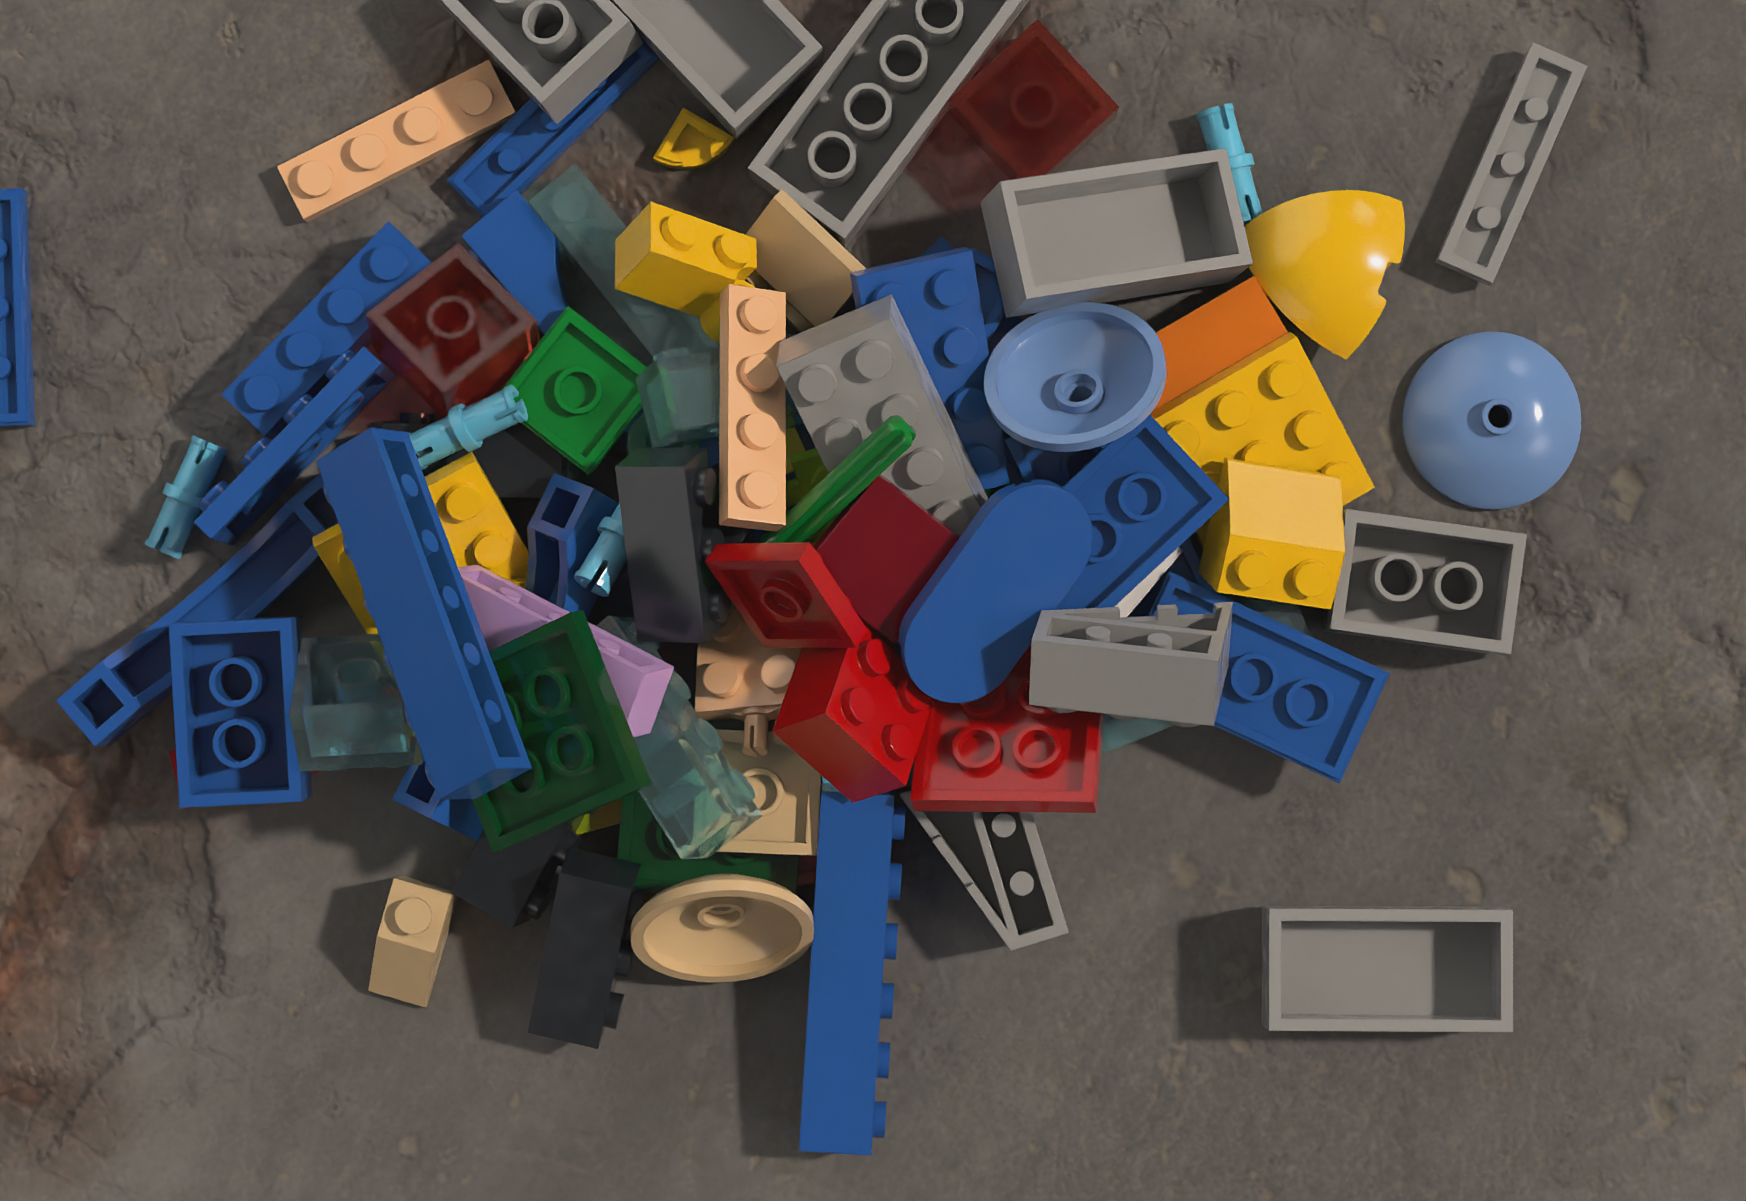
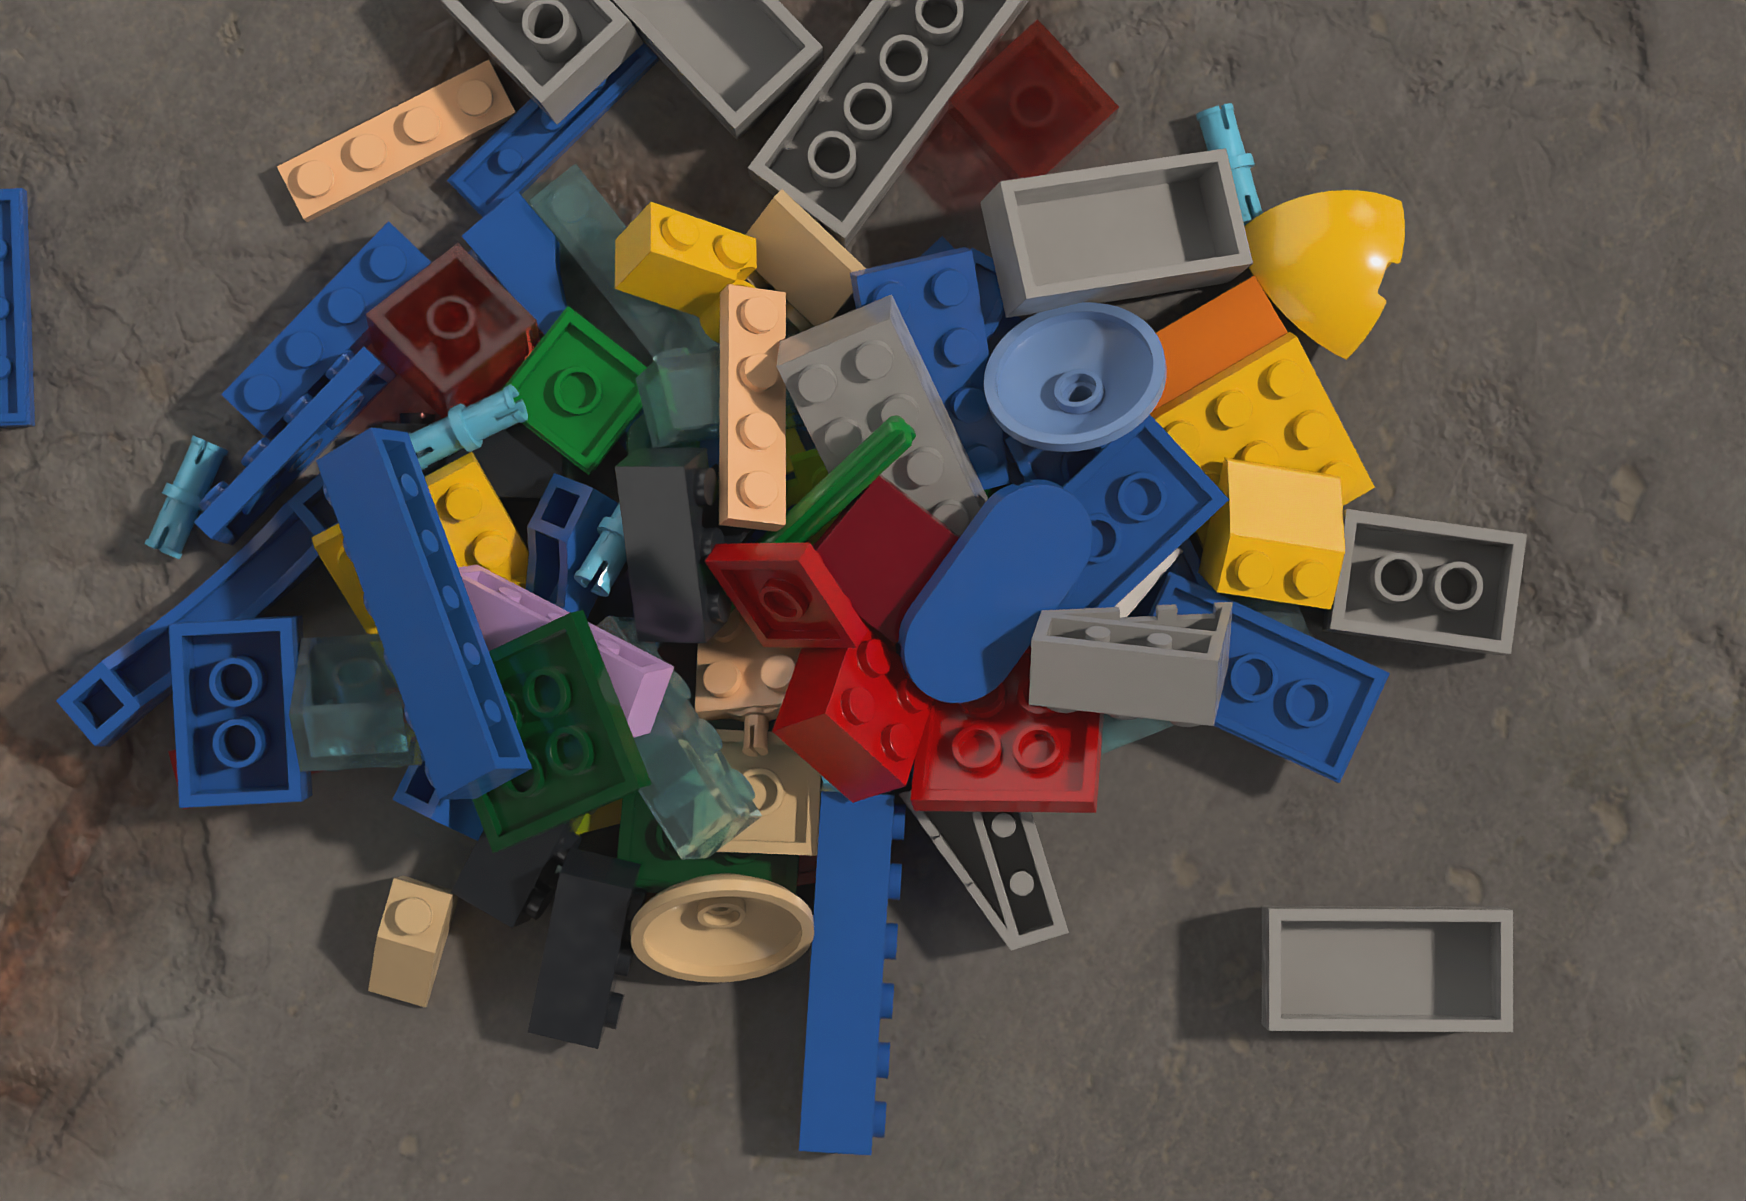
(692, 143): yellow tile -> none
(1450, 427): medium blue dish -> none
(1511, 164): light grey plate -> none

